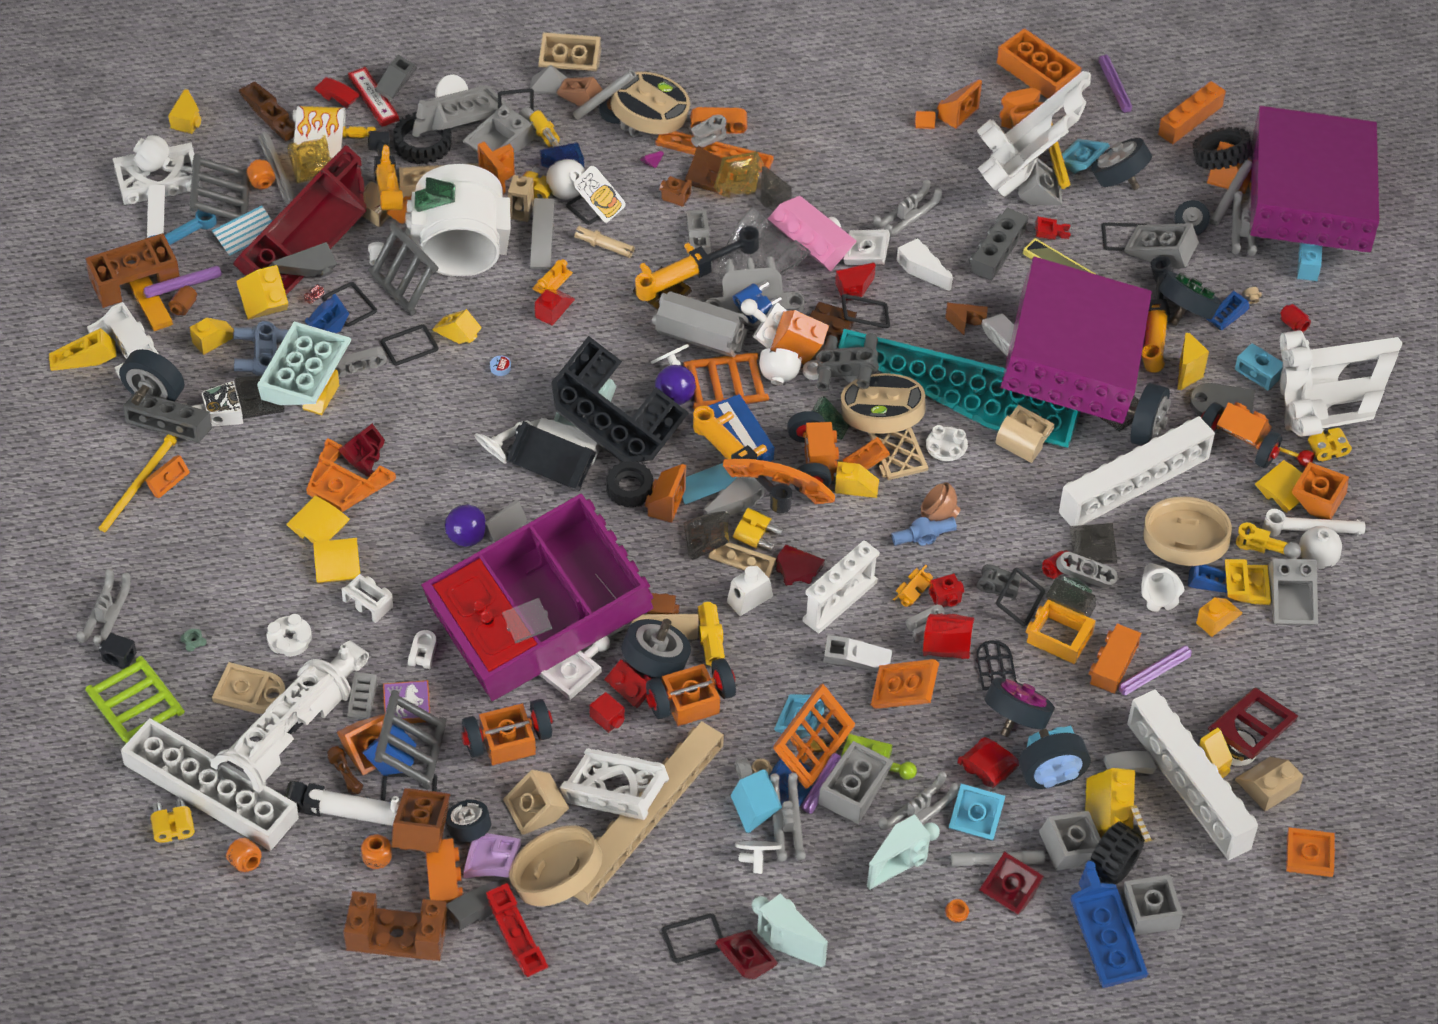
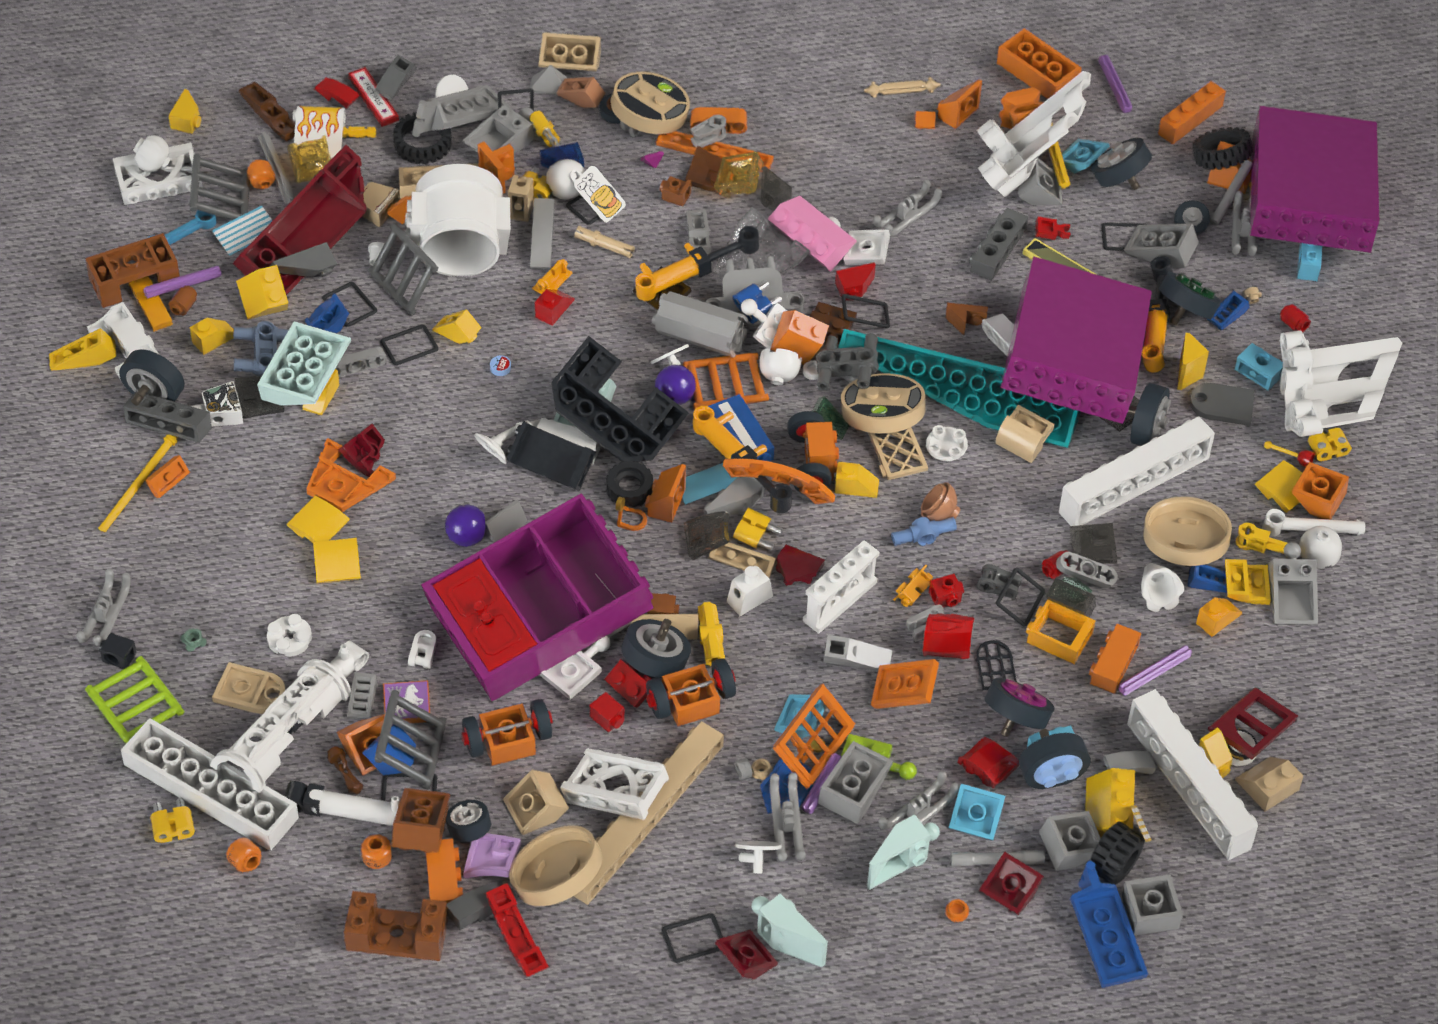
(156, 201): white sticker -> none
(315, 293): clear red piece -> none
(363, 601): white window -> none
(384, 171): light orange piece -> none
(434, 195): clear green slope -> none
(527, 620): clear piece -> none
(604, 94): light grey piece -> none
(620, 507): none -> orange piece
(755, 799): medium azure slope -> none
(869, 454): orange plate -> none
(902, 87): none -> tan wheel
(922, 264): white slope -> none
(1247, 427): brick -> none
(1310, 852): orange plate -> none

